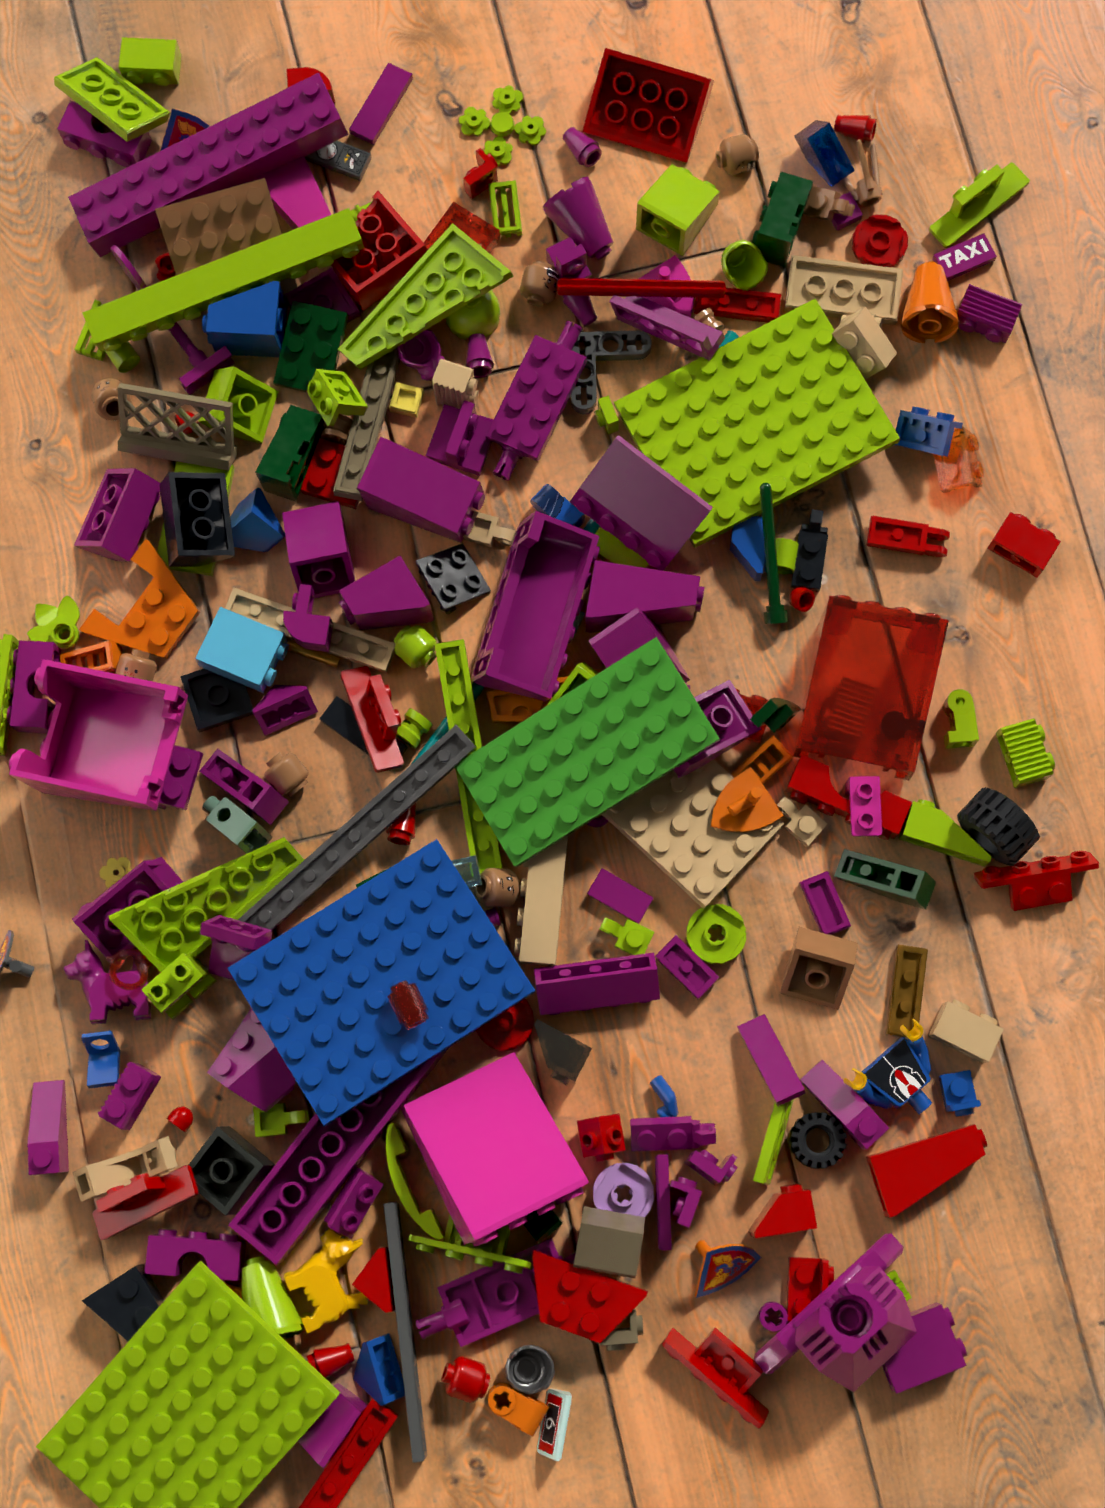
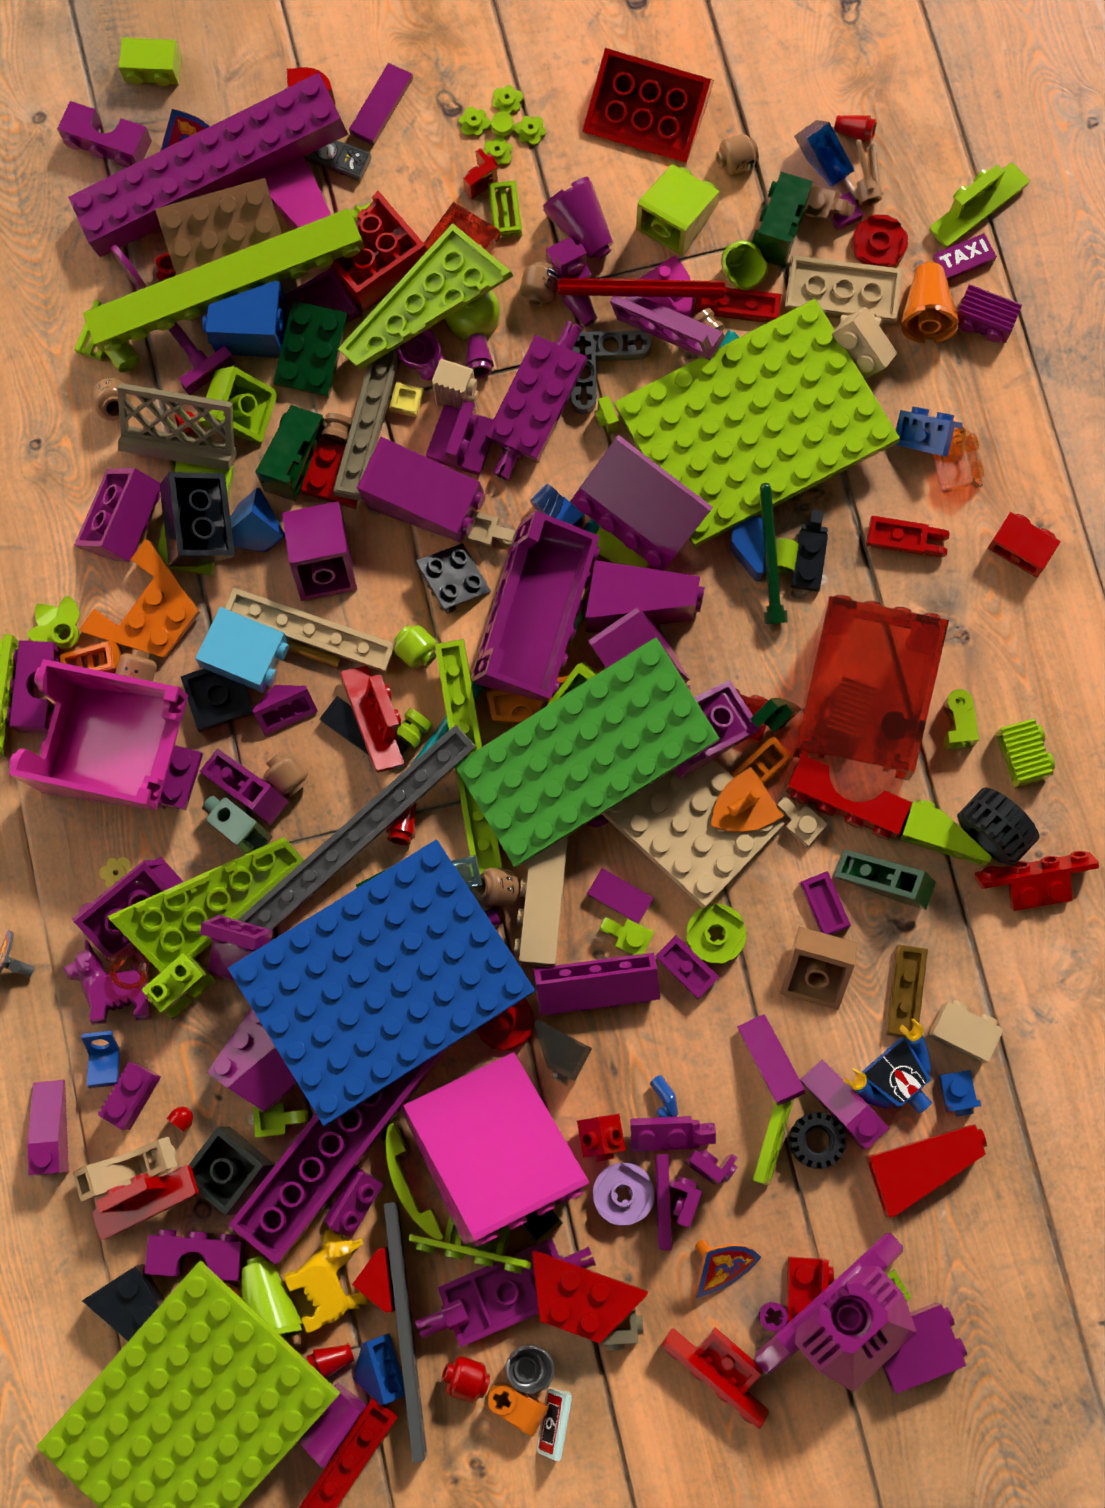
(112, 99): lime tile -> none
(305, 628): magenta brick -> none
(335, 395): lime bracket -> none
(386, 598): magenta slope -> none
(408, 1004): clear red brick -> none
(582, 147): magenta cone -> none
(609, 1242): dark tan slope -> none
(786, 1213): red slope -> none
(802, 599): red hinge -> none
(864, 805): dark pink bracket -> none

